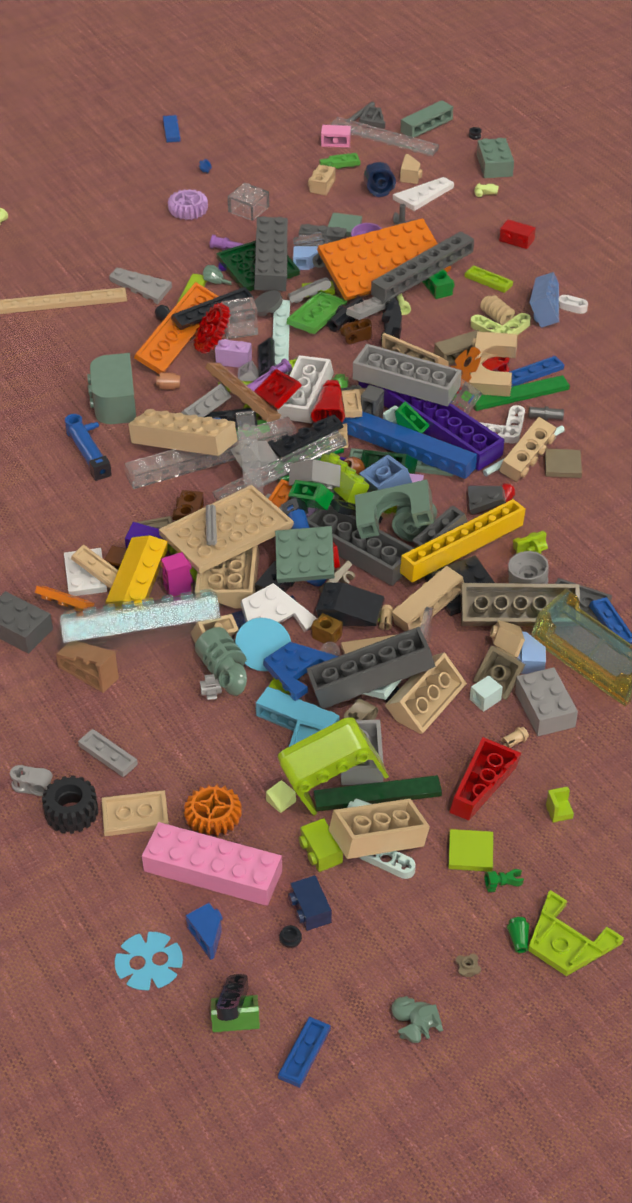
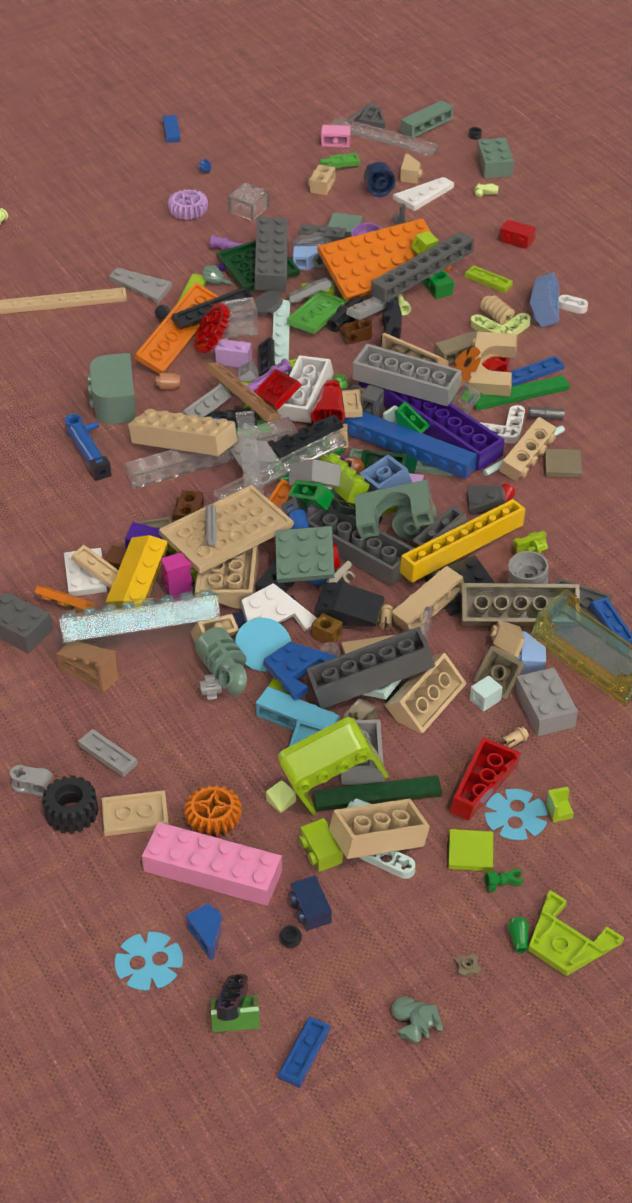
(423, 242): none -> lime panel
(527, 815): none -> medium azure piece

